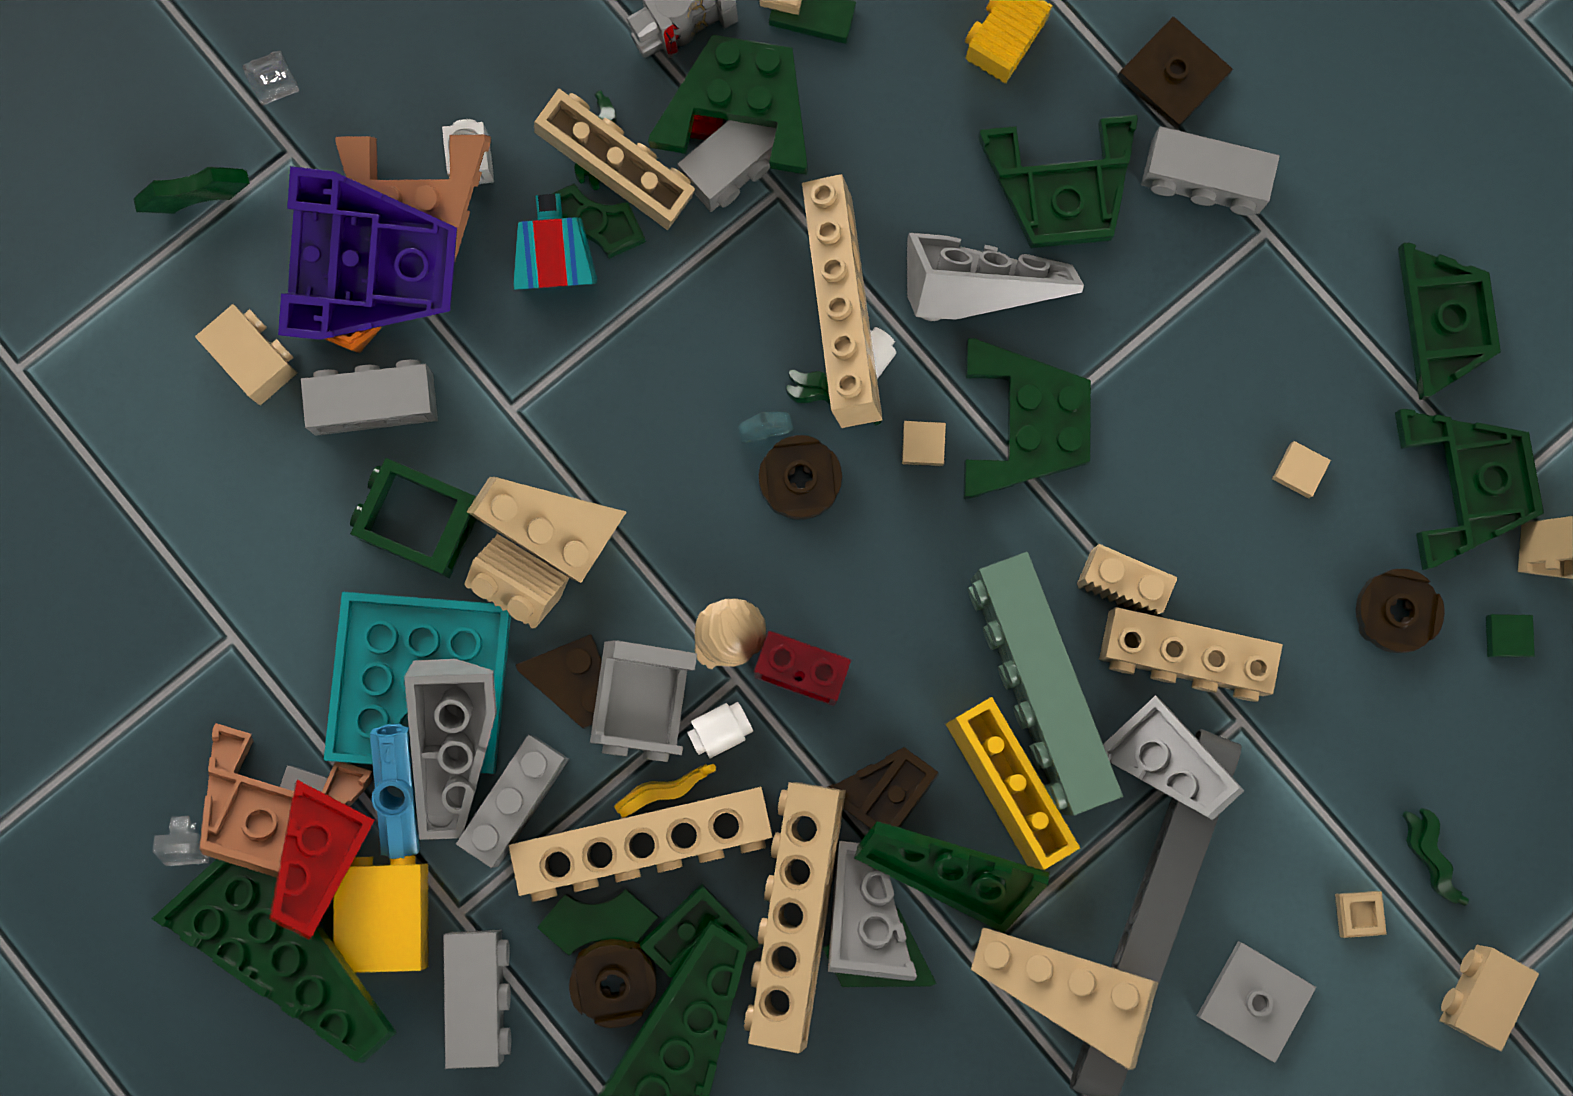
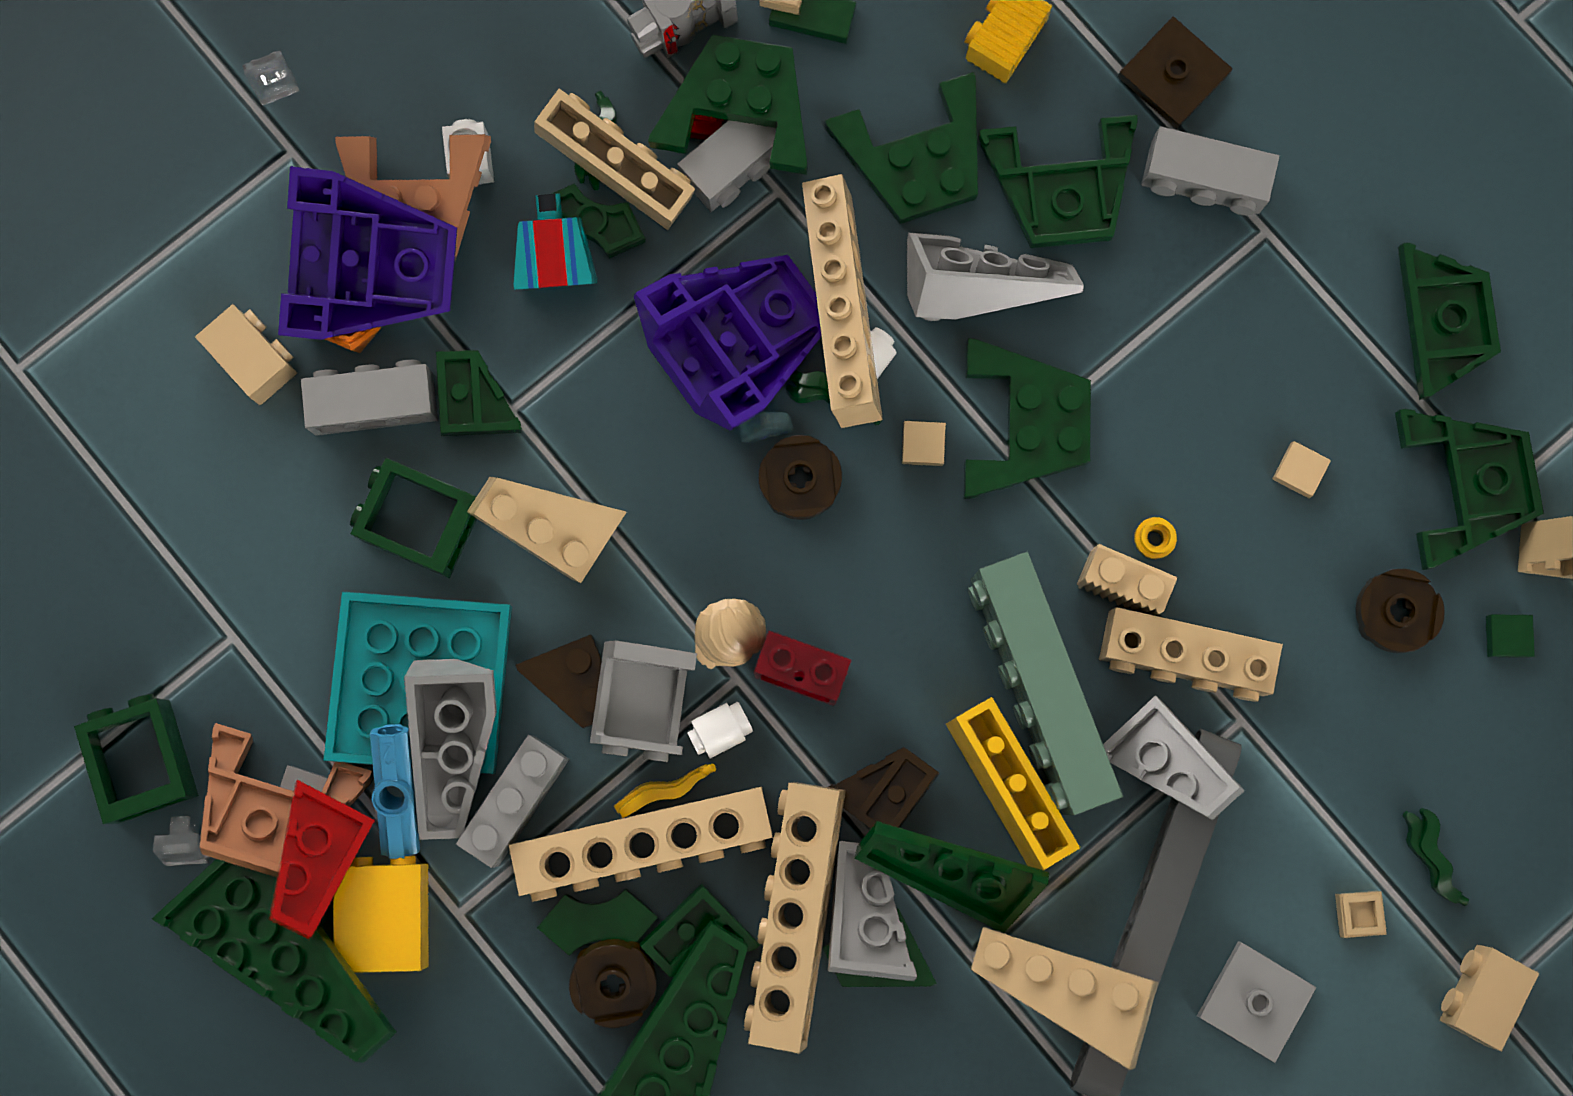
(178, 193): dark green tile -> none
(181, 784): none -> dark green window
(470, 397): none -> dark green wing
(475, 999): light grey brick -> none
(515, 581): tan brick -> none
(731, 334): none -> dark purple wedge
(923, 169): none -> dark green wing
(1164, 529): none -> yellow plate

